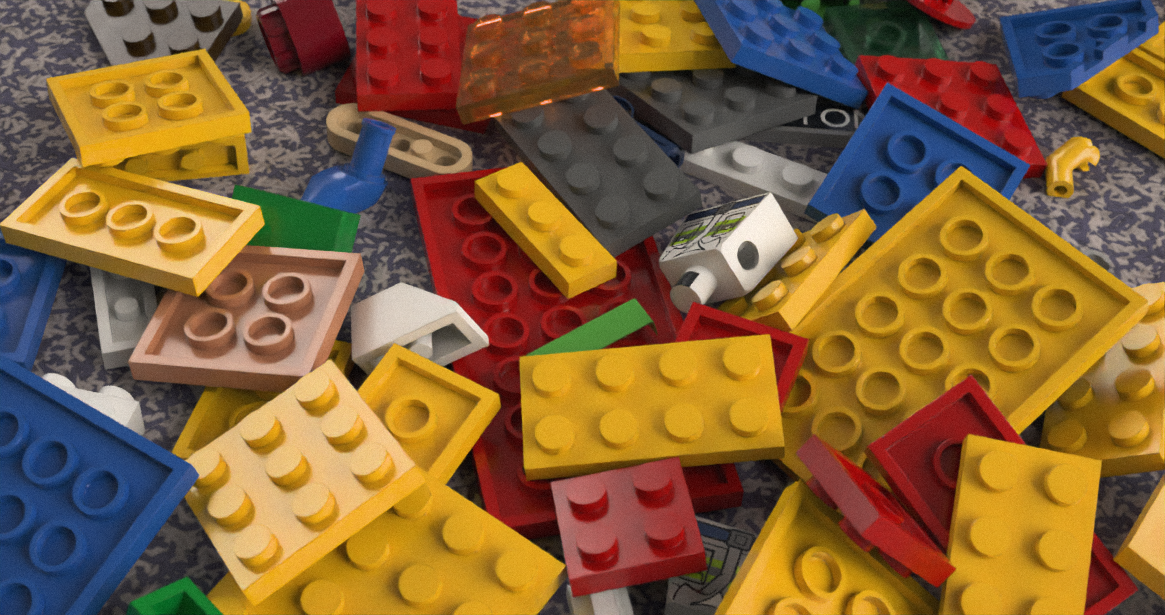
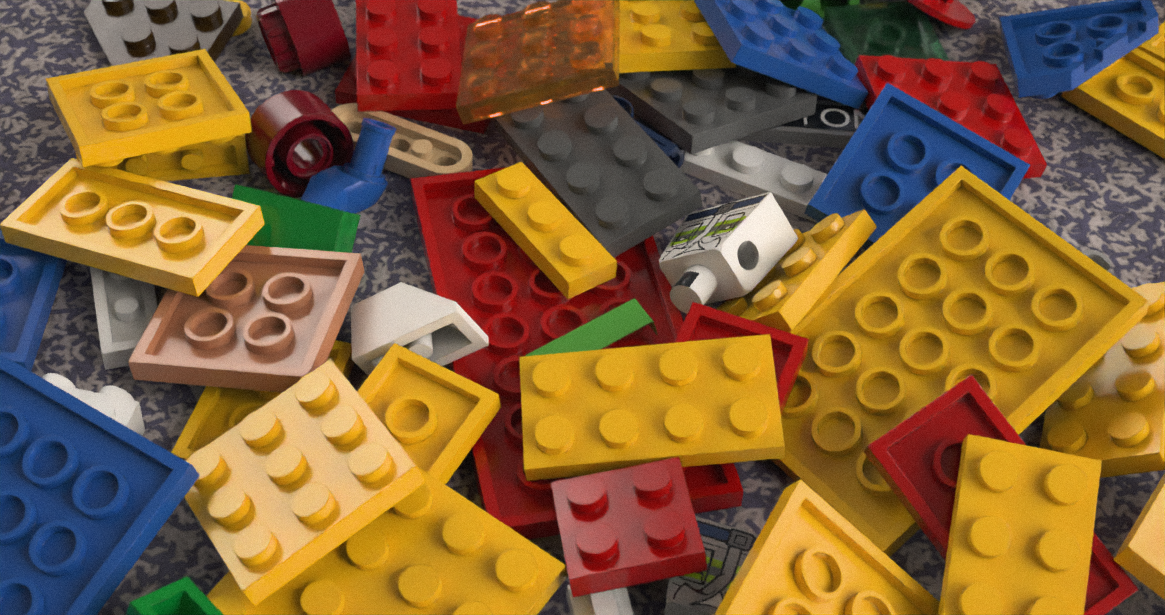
(297, 133): none -> dark red piece
(873, 514): red plate -> none
(1061, 163): yellow arm -> none

